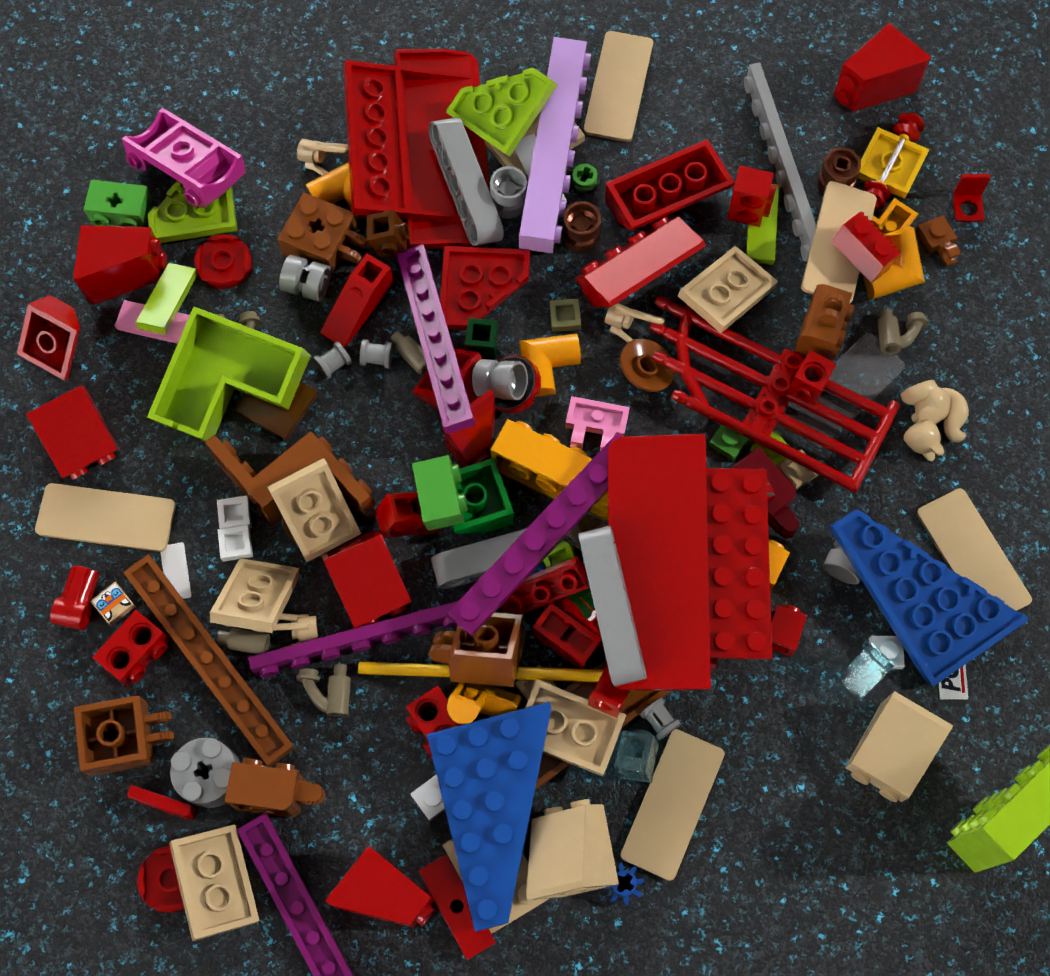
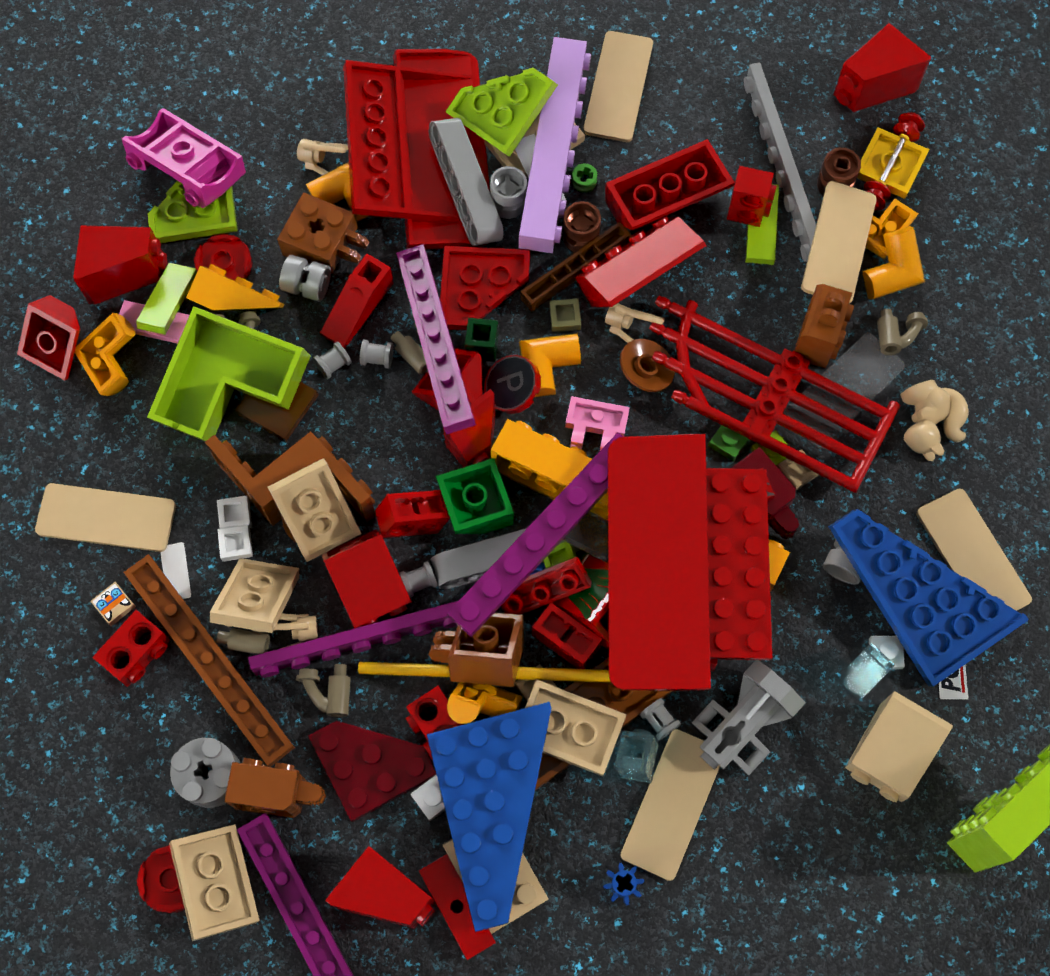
(73, 432): red slope -> none
(74, 606): red piece -> none
(98, 350): none -> light orange brick
(117, 204): bright green brick -> none
(132, 746): dark orange hinge -> none
(162, 803): red tile -> none
(221, 293): none -> light orange slope
(369, 766): none -> dark red plate
(387, 233): reddish brown brick -> none
(418, 579): none -> light grey bush
(438, 492): bright green brick -> none
(504, 378): light grey wheel -> none
(565, 273): none -> reddish brown piece
(570, 852): tan slope -> none
(606, 696): red bracket -> none
(612, 606): light grey beam -> none
(727, 289): tan plate -> none
(761, 702): none -> light grey piece
(787, 628): red brick -> none
(813, 367): red brick -> none
(866, 247): red brick -> none
(939, 237): dark orange plate -> none
(970, 189): red bracket -> none

